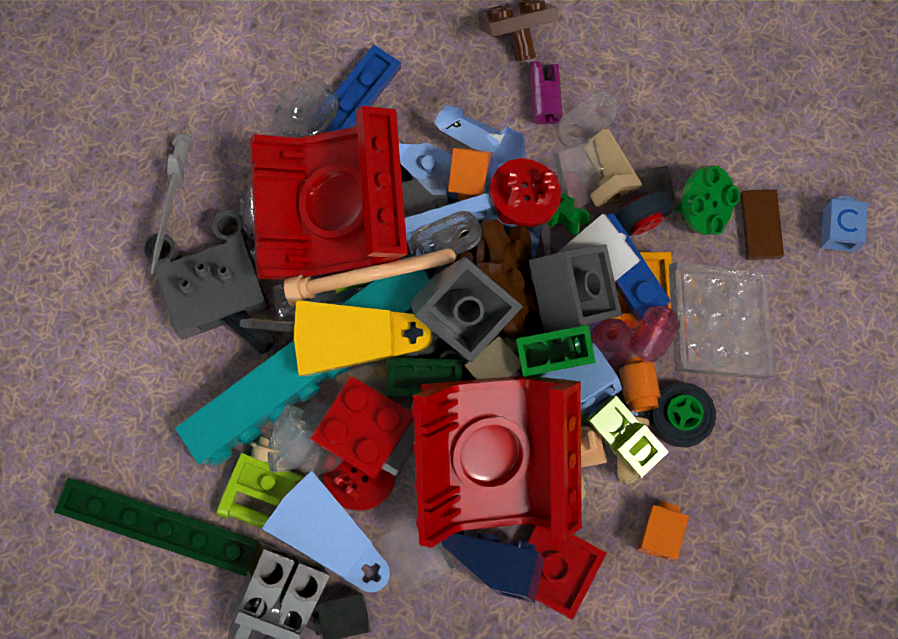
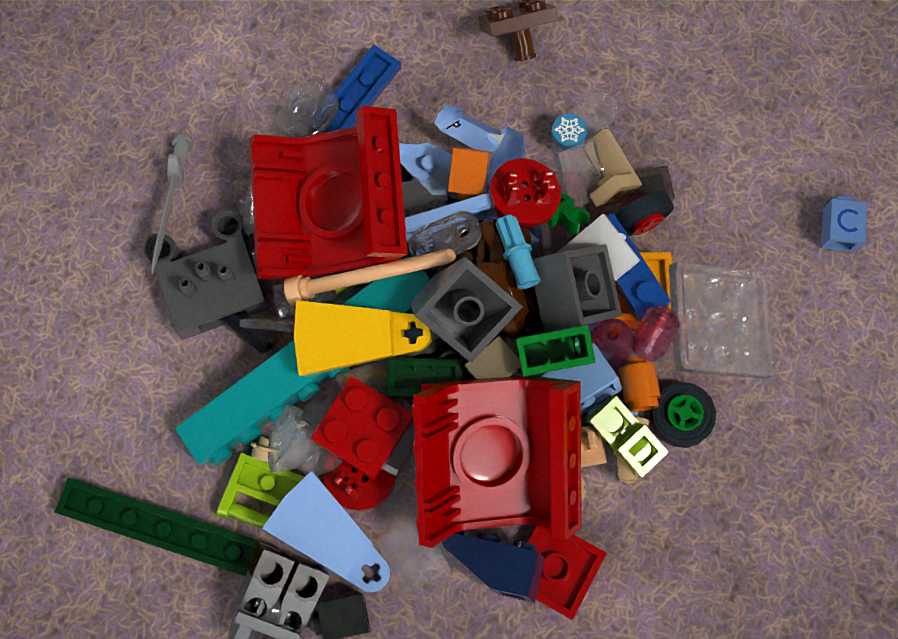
(517, 252): none -> medium azure axle
(545, 94): magenta hinge -> none
(568, 131): none -> dark azure tile
(663, 531): orange brick -> none
(708, 200): green plate -> none
(761, 224): reddish brown tile -> none

